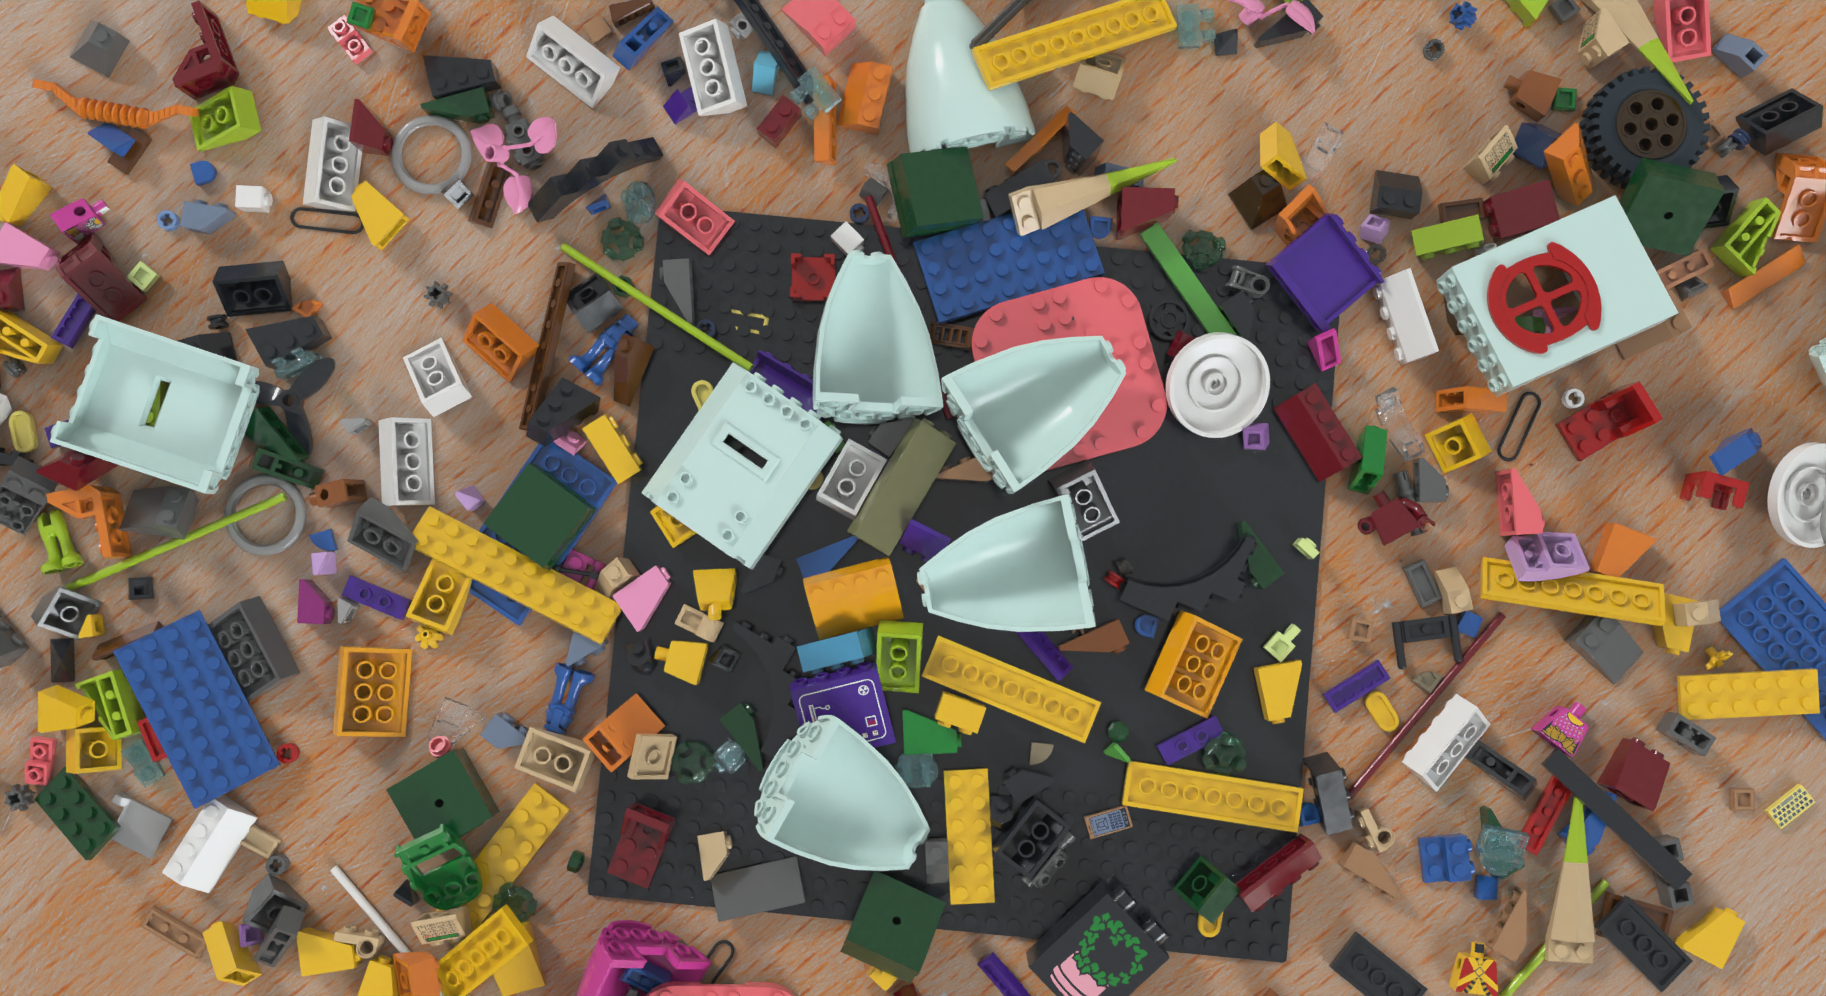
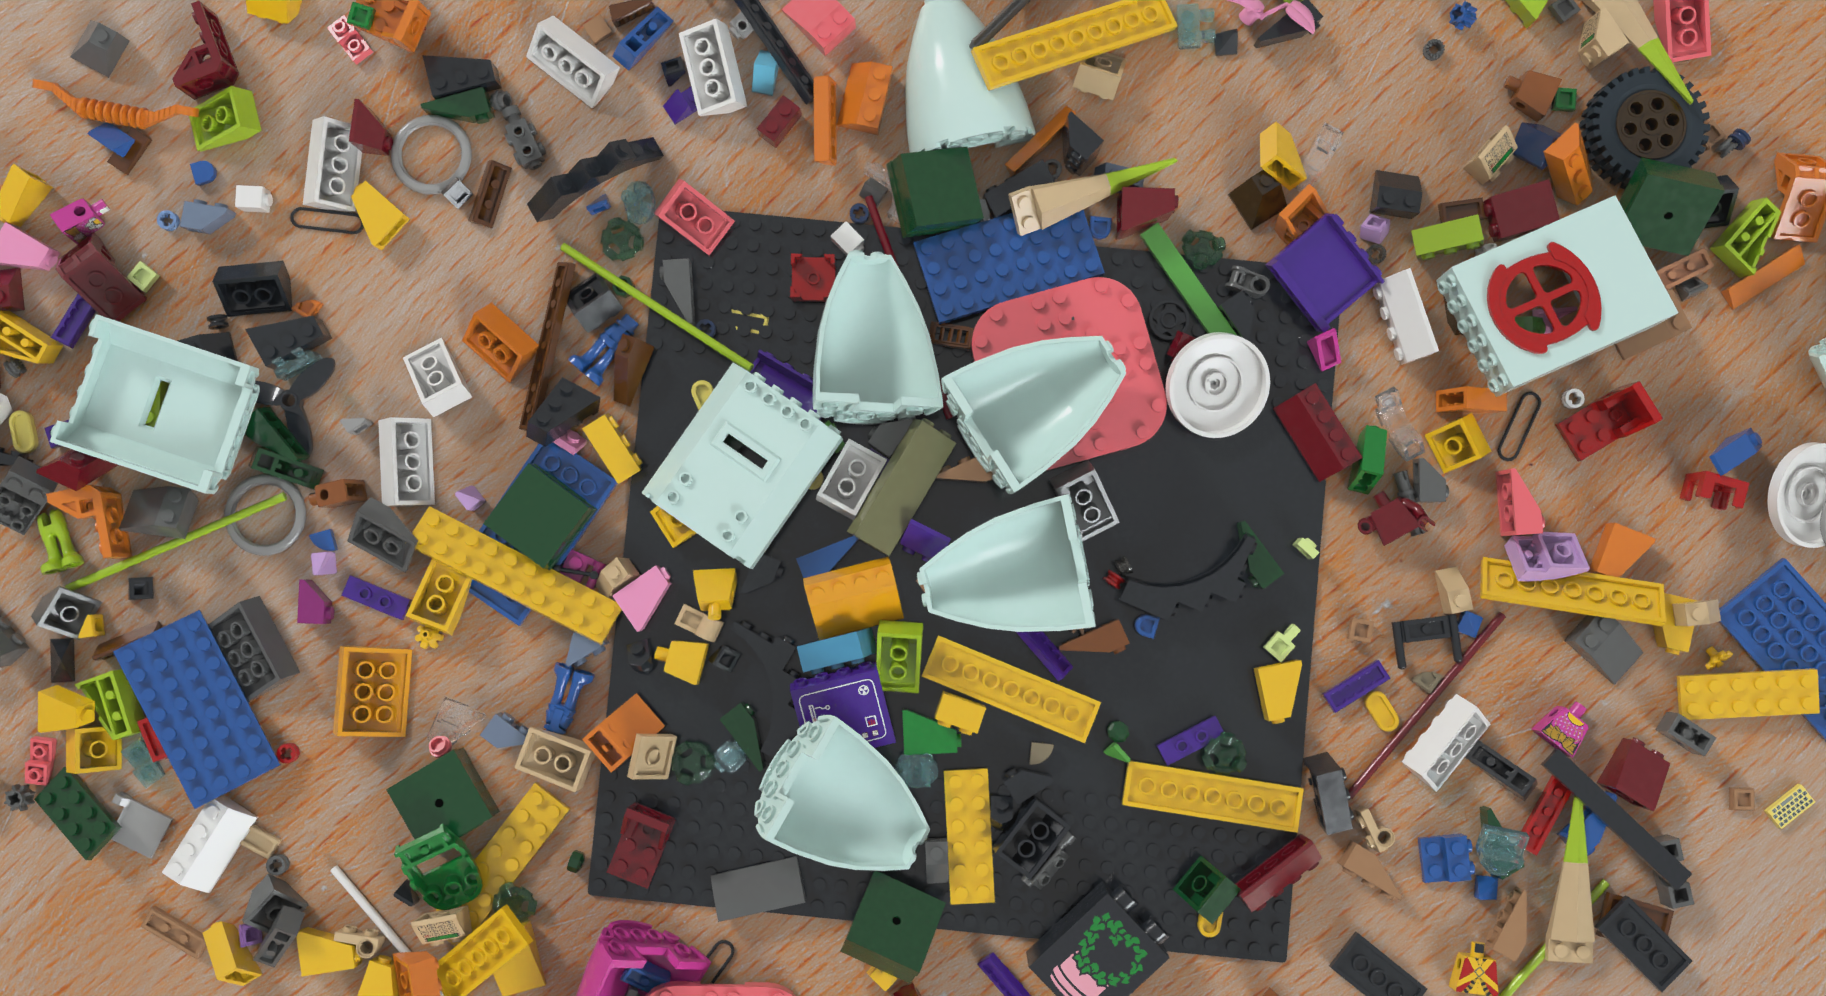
(346, 610): light grey slope -> none
(434, 291): dark grey gear -> none
(489, 142): bright pink plant -> none
(713, 852): tan slope -> none
(820, 91): clear light blue plate -> none
(1108, 821): tile -> none
(1193, 664): light orange slope -> none
(1256, 436): medium lavender slope -> none
(1309, 814): blue tile -> none
(1422, 583): dark grey tile -> none
(1712, 936): yellow slope -> none
(1739, 54): sand blue slope -> none
(1781, 121): black slope -> none

